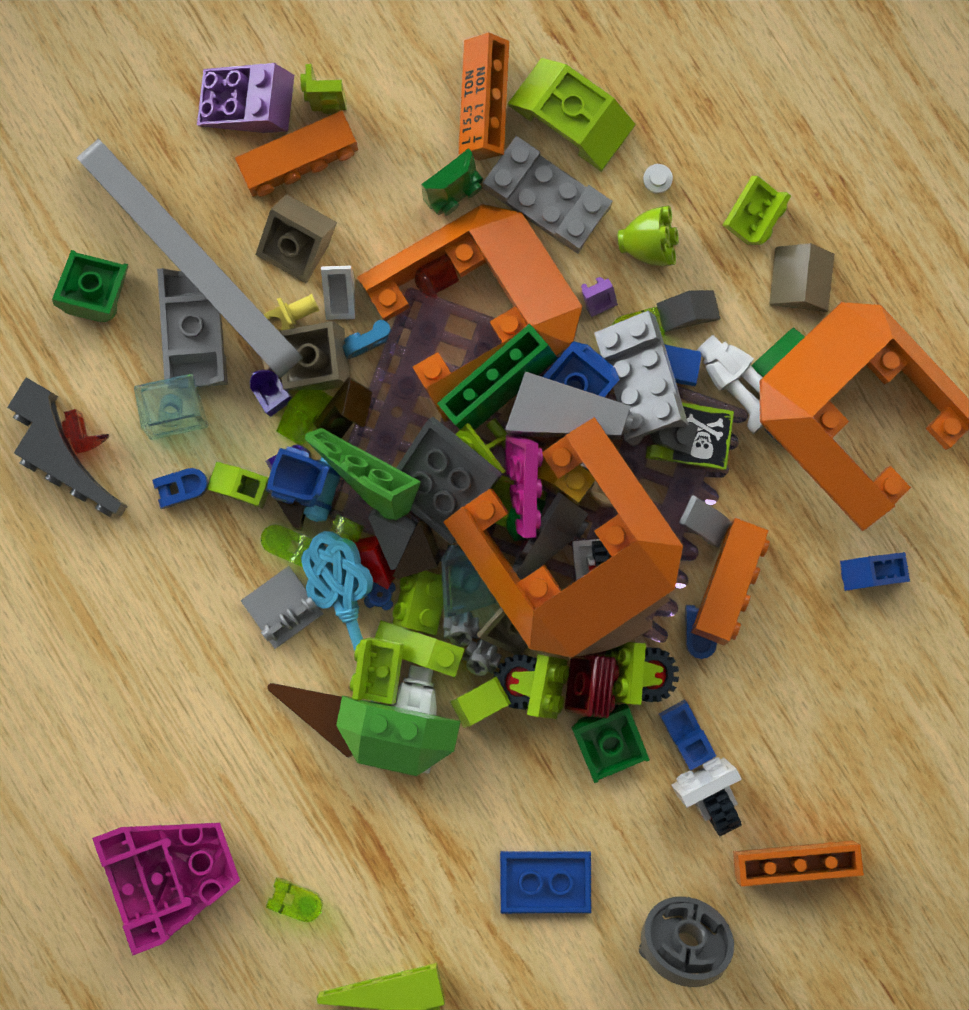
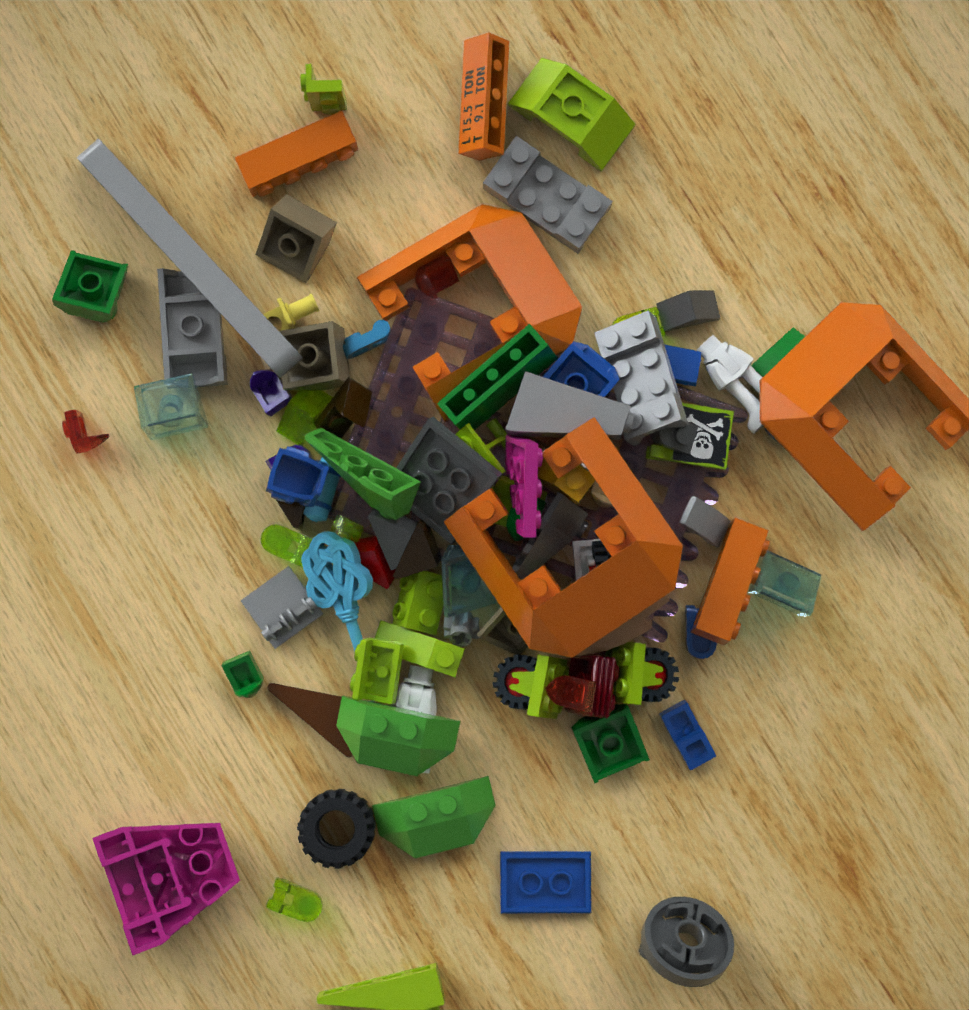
(49, 449): dark grey arch -> none
(190, 483): blue plate -> none
(239, 484): lime slope -> none
(243, 675): none -> green plate
(246, 98): medium lavender slope -> none
(320, 849): none -> black tyre
(338, 292): white slope -> none
(384, 601): blue plate -> none
(436, 818): none -> bright green wedge
(452, 184): green slope -> none
(480, 702): lime slope -> none
(481, 657): light grey gear -> none
(572, 692): none -> clear red plate
(599, 296): medium lavender tile -> none
(651, 237): lime piece -> none
(658, 178): white plate -> none
(711, 793): white plate -> none
(756, 212): lime bracket -> none
(786, 584): none -> clear light blue slope
(798, 863): orange brick -> none
(802, 277): dark tan slope -> none
(874, 571): blue arch -> none

